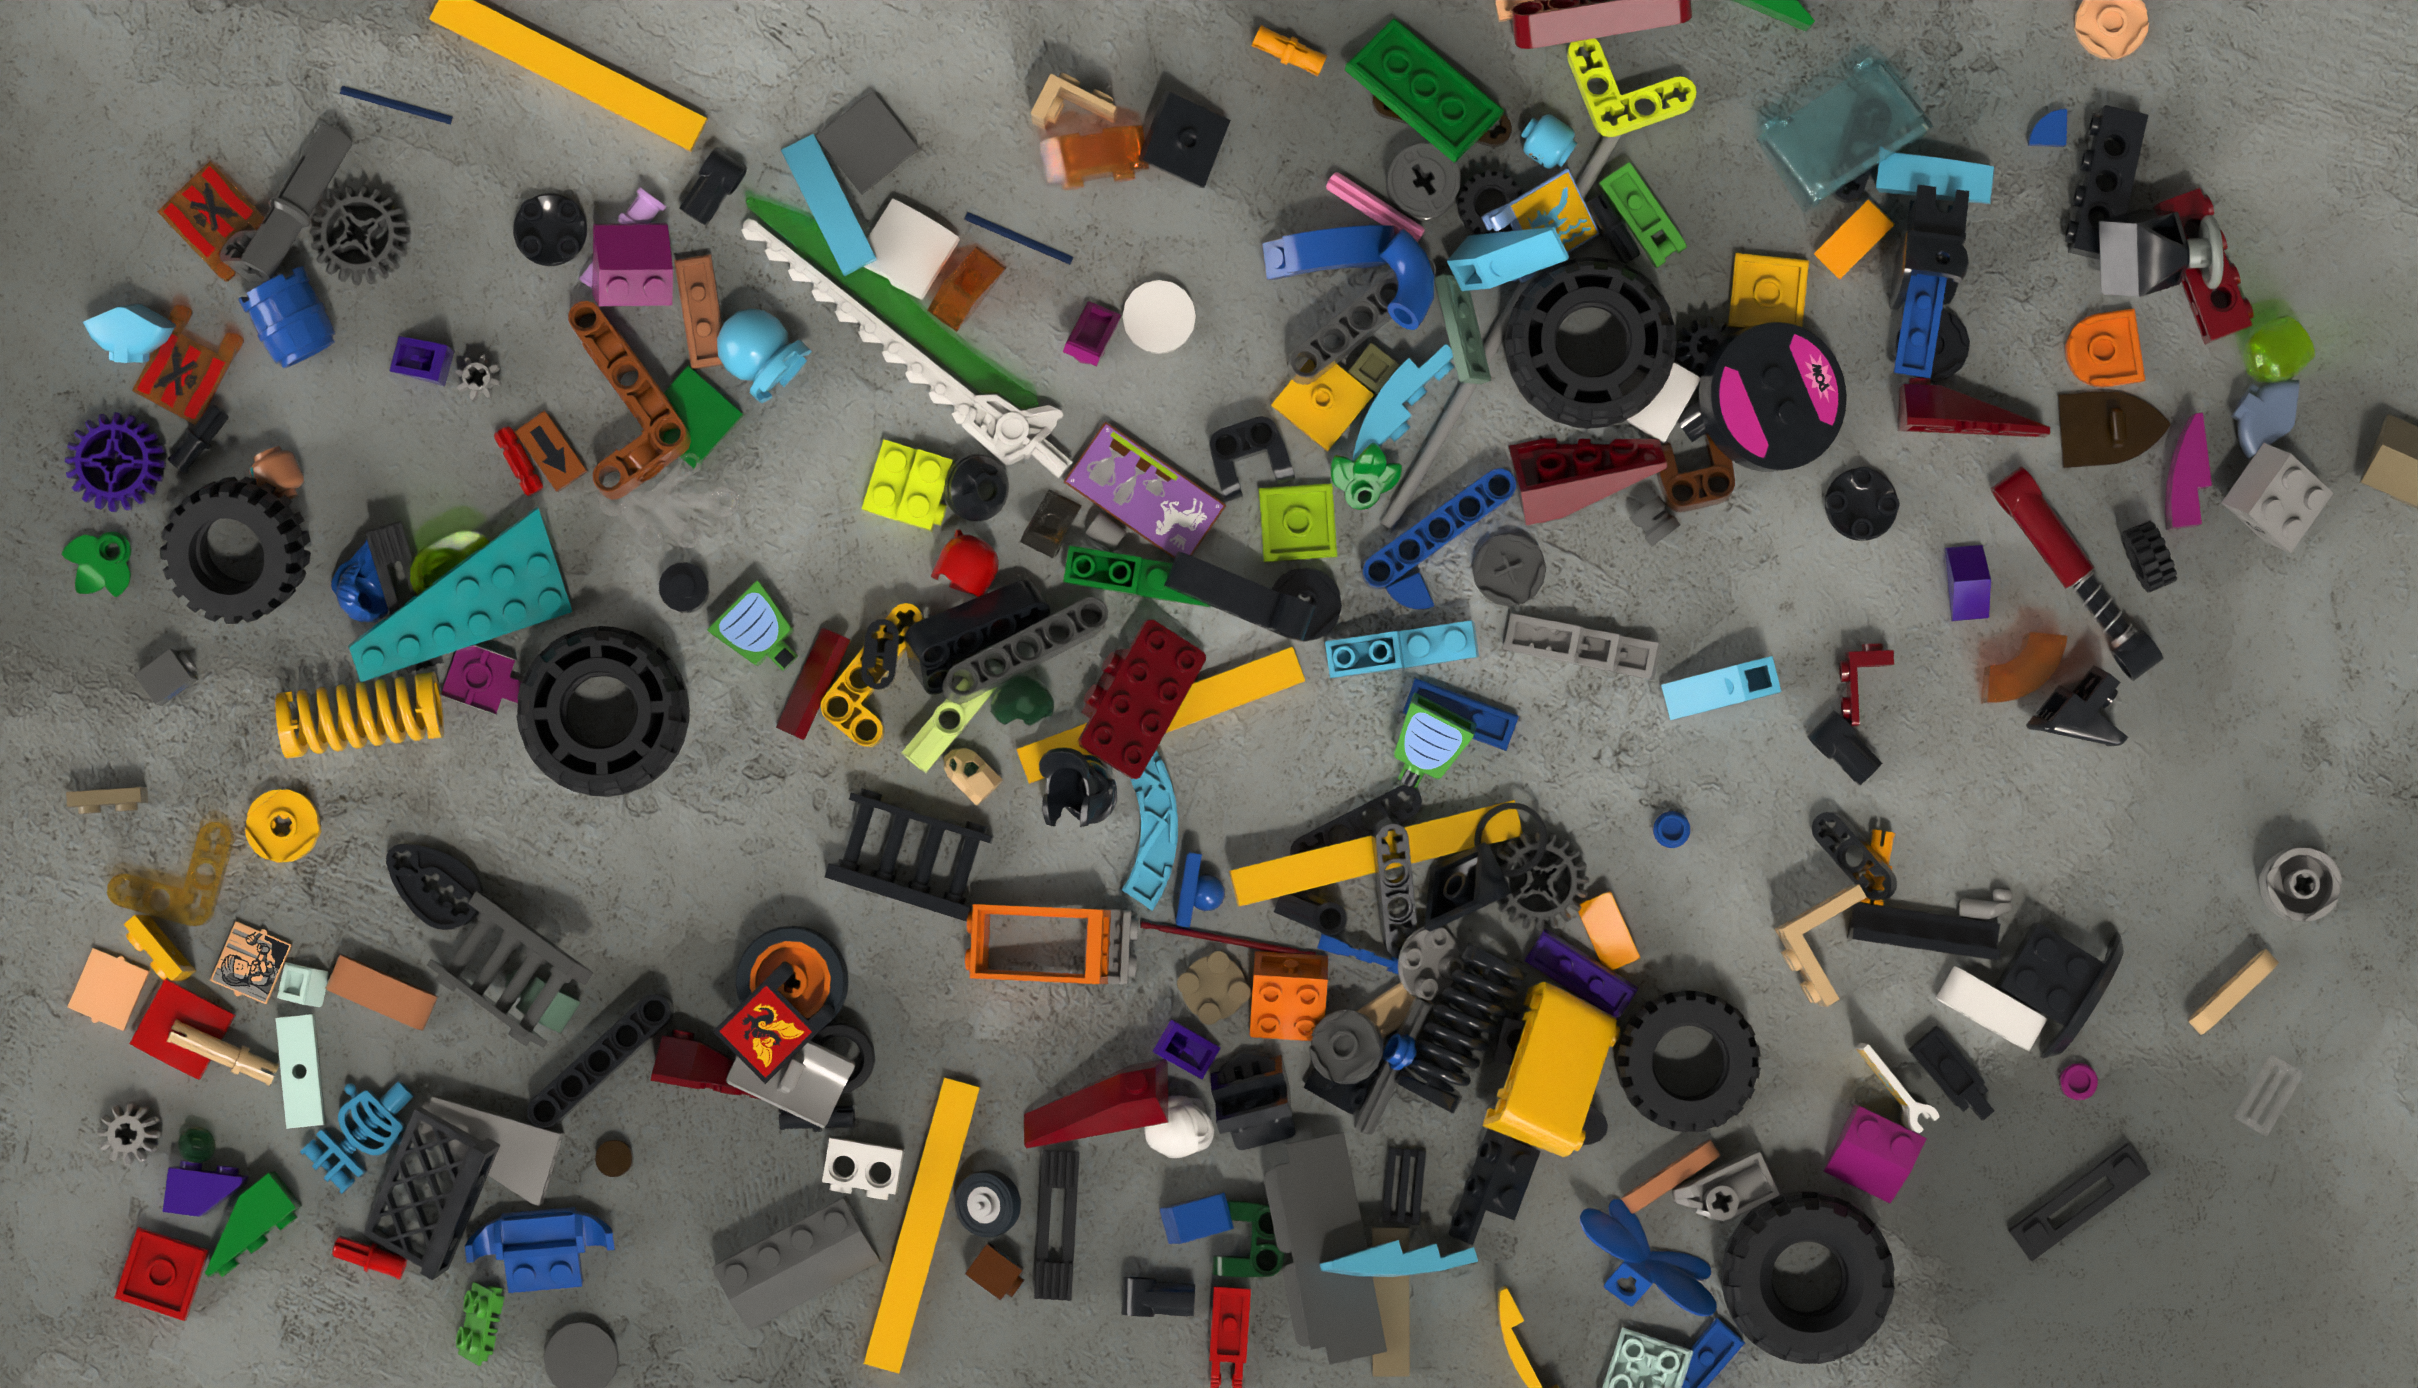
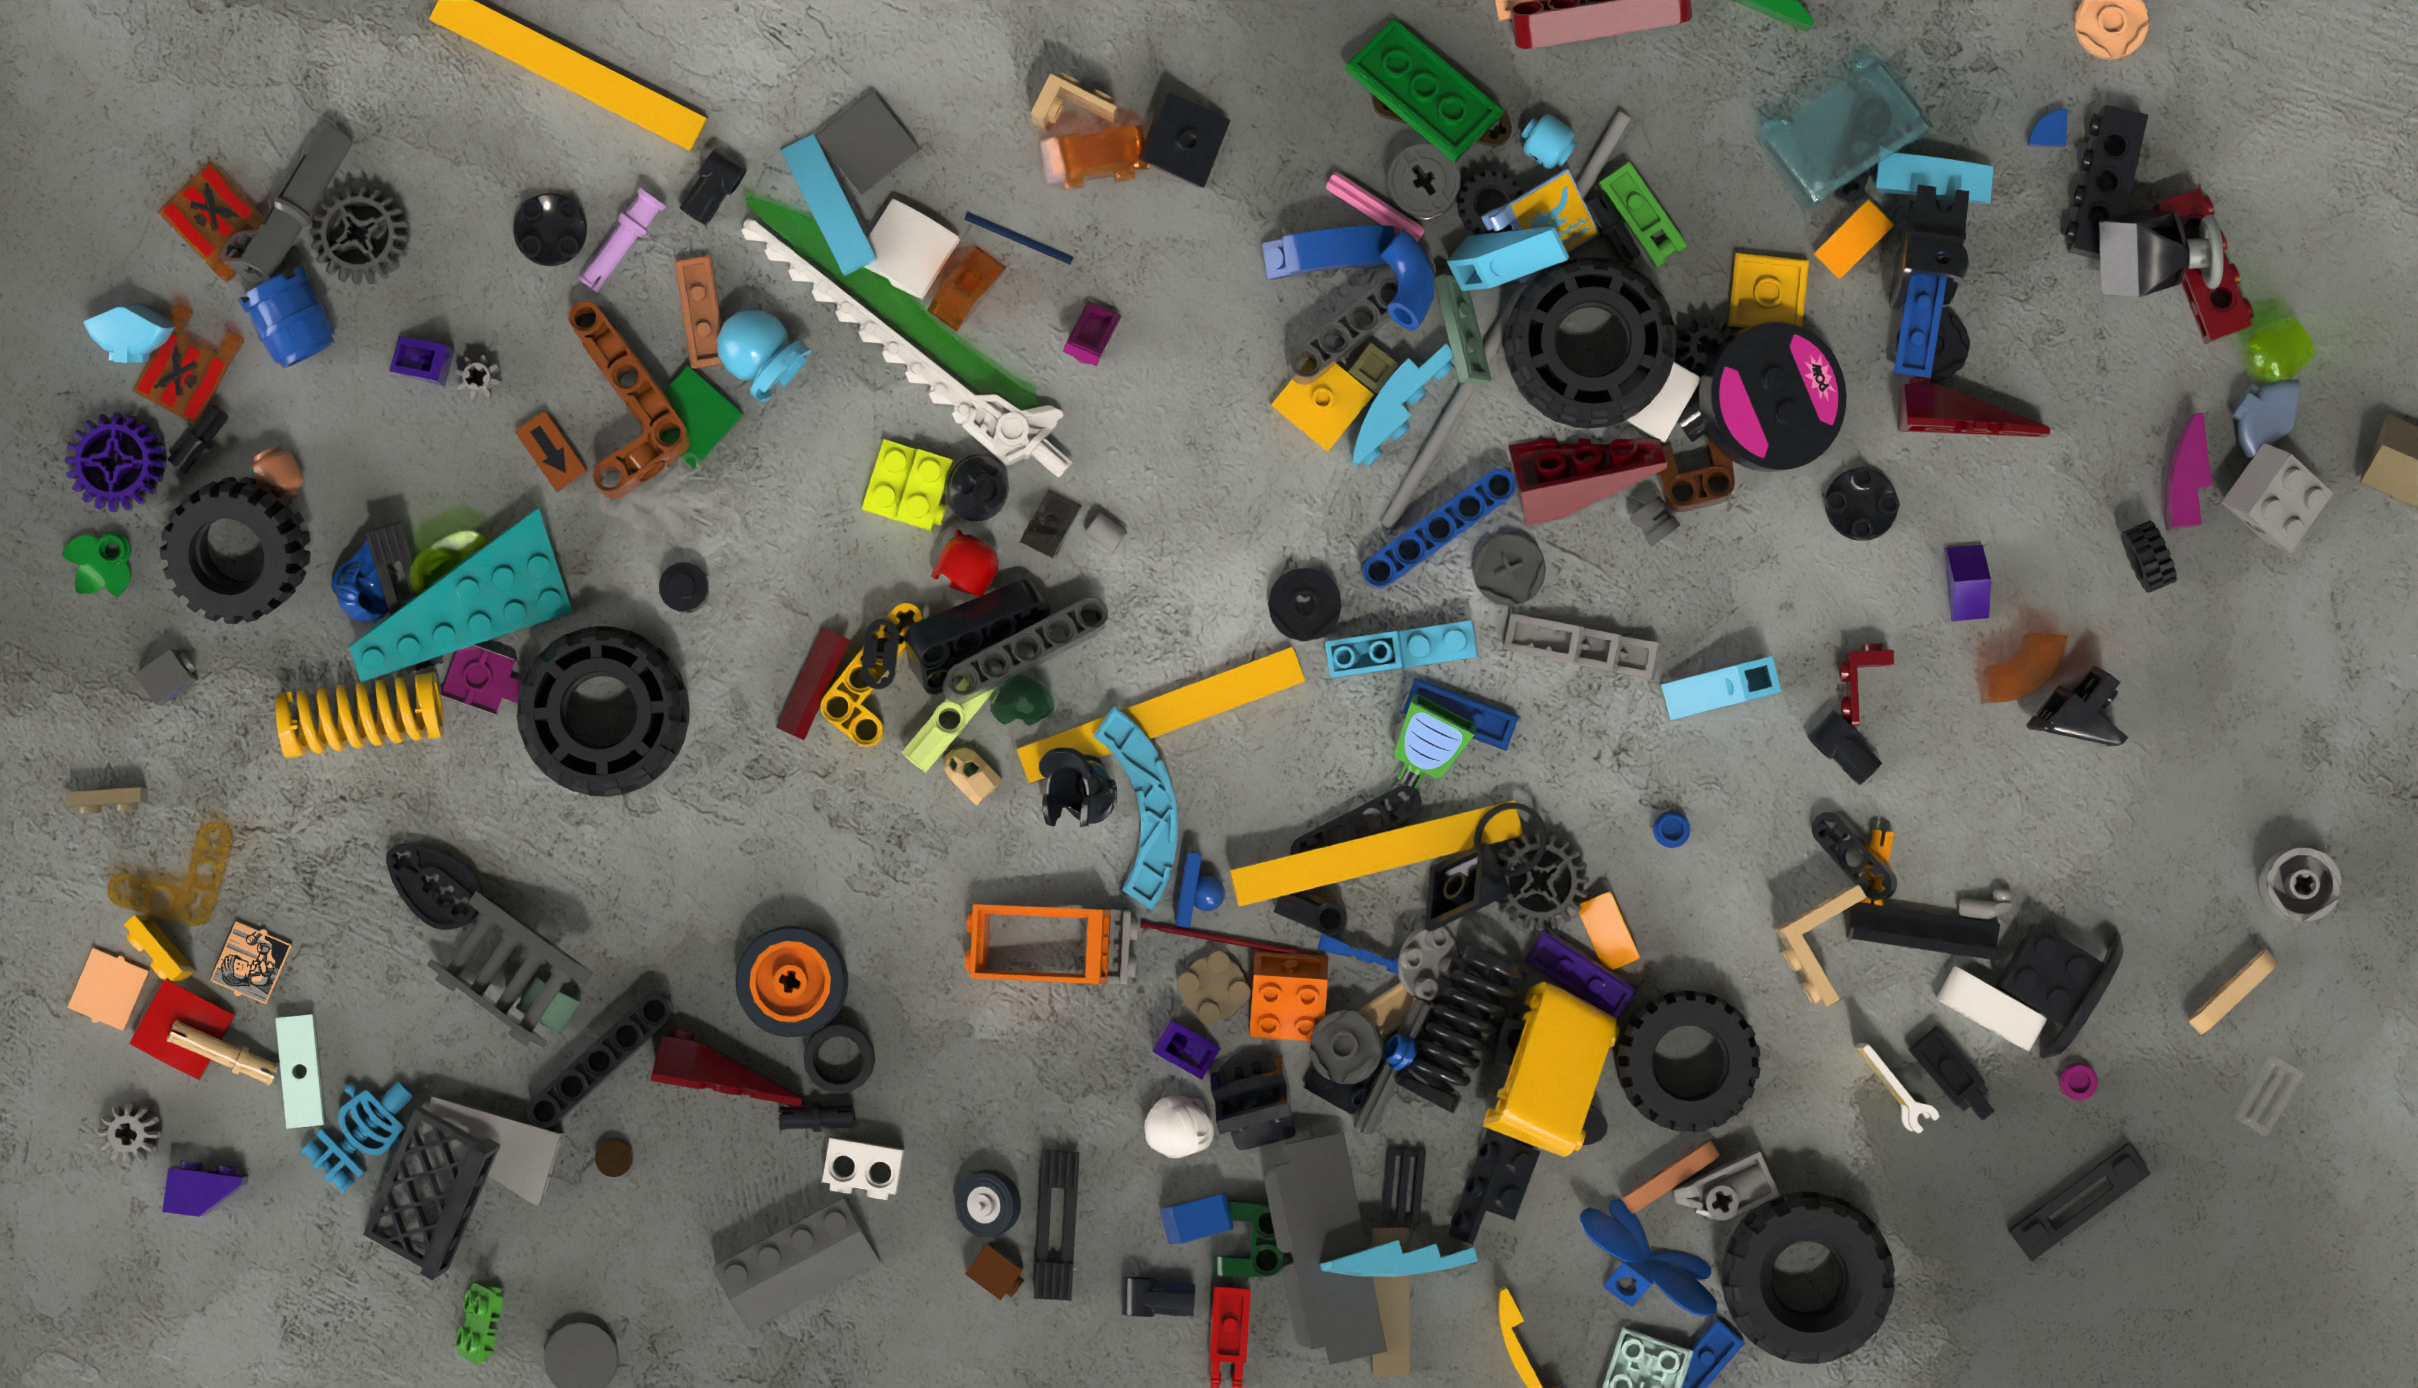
(162, 1273): red plate -> none
(196, 1137): clear green plate -> none
(255, 1214): green slope -> none
(261, 822): yellow plate -> none
(303, 985): light aqua slope -> none
(369, 1257): red axle -> none
(381, 992): nougat beam -> none
(396, 105): dark blue piece -> none
(518, 461): red axle -> none
(540, 1246): blue plate -> none
(632, 265): magenta slope -> none
(756, 628): torso -> none
(768, 1028): flag -> none
(803, 1087): light grey shield -> none
(918, 890): black fence -> none
(921, 1225): yellow tile -> none
(1112, 1104): dark red wedge -> none
(1122, 575): green slope -> none
(1138, 697): dark red bracket -> none
(1144, 493): medium lavender tile -> none
(1159, 317): white tile -> none
(1240, 597): black beam -> none
(1247, 448): black piece -> none
(1289, 50): light orange pin -> none
(1298, 522): lime tile -> none
(1366, 473): green plate -> none
(1398, 887): black beam -> none
(1411, 593): blue tile -> none
(1614, 102): neon yellow beam -> none
(1874, 1154): magenta slope -> none
(2024, 502): piece -> none
(2106, 350): orange tile -> none
(2106, 428): dark brown shield -> none

